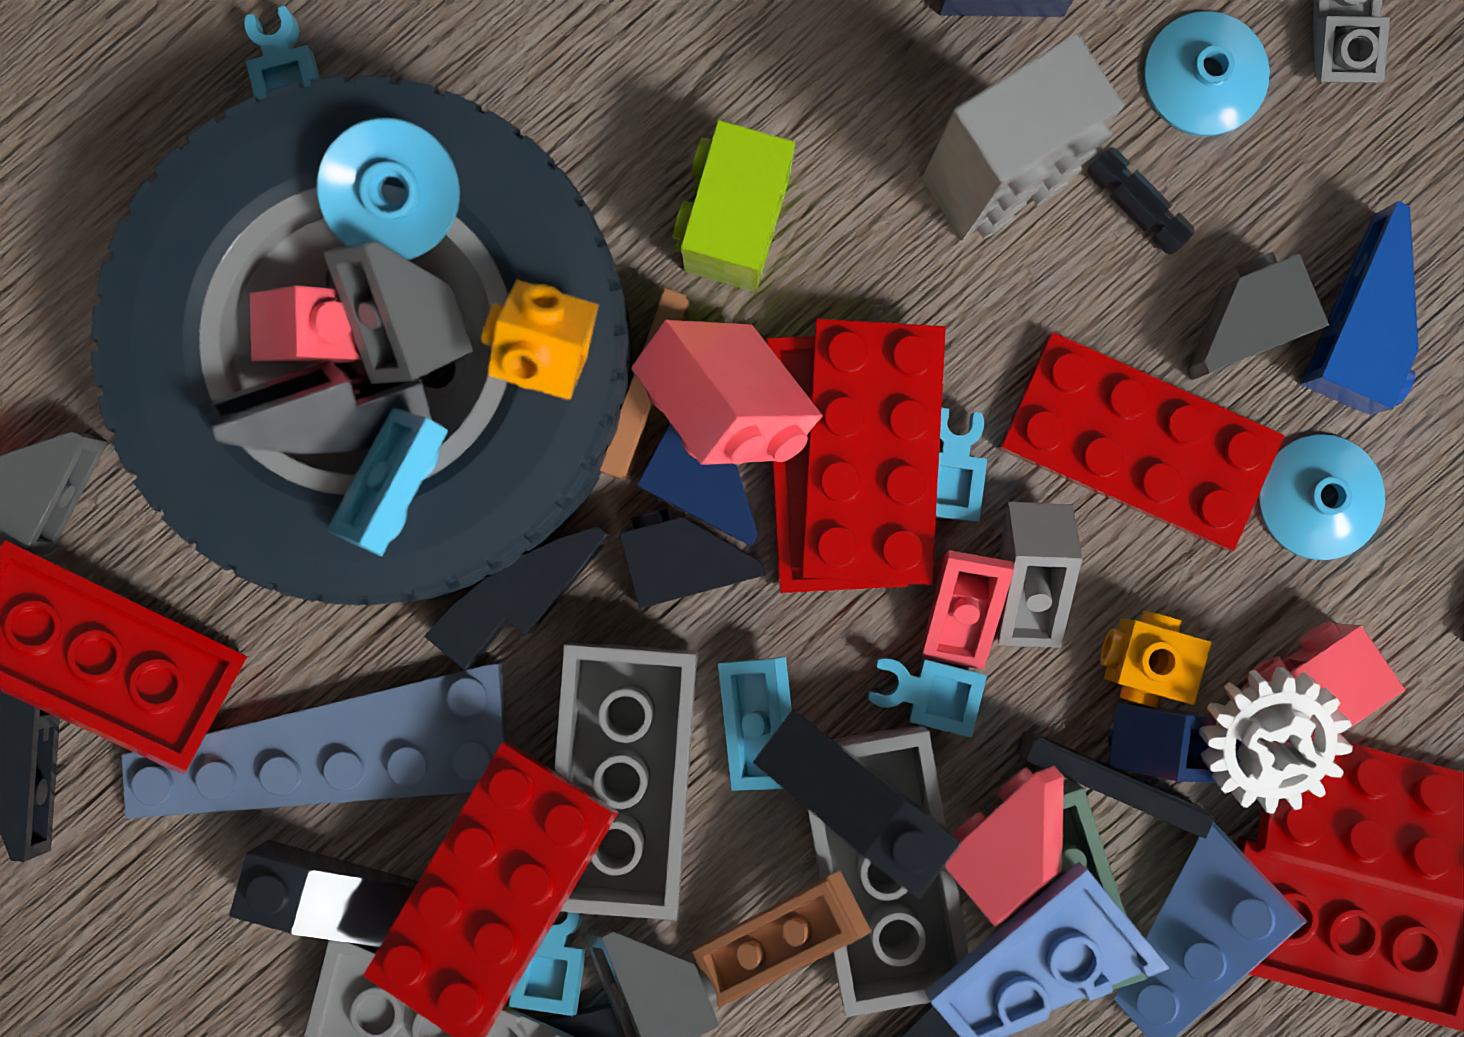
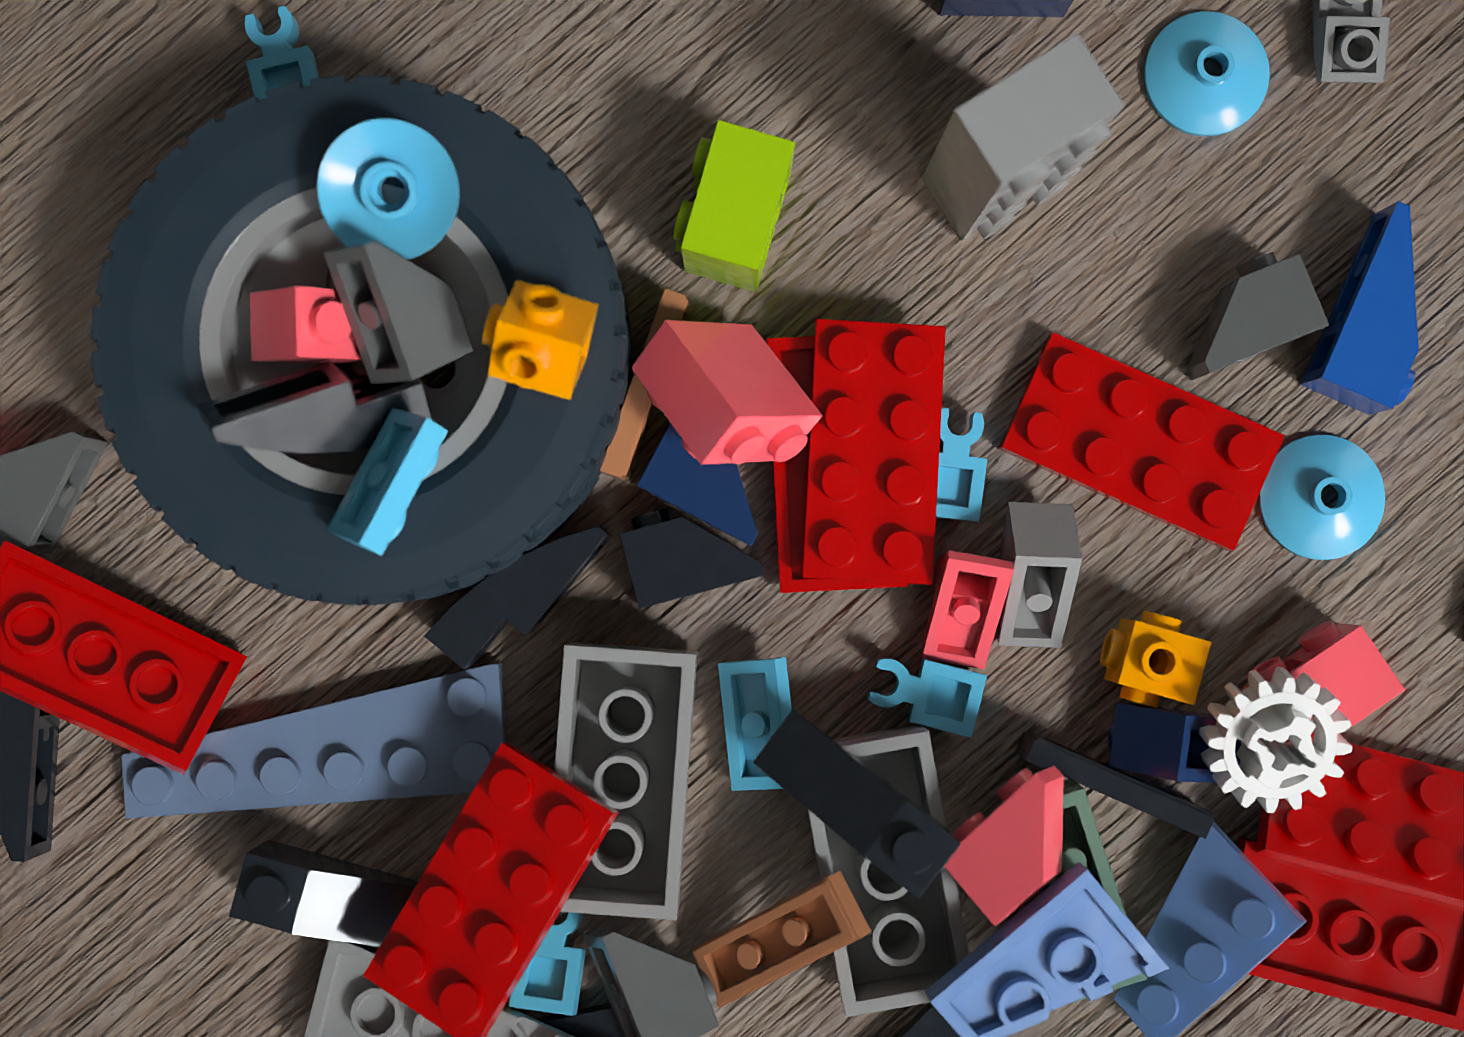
(1140, 200): black axle -> none

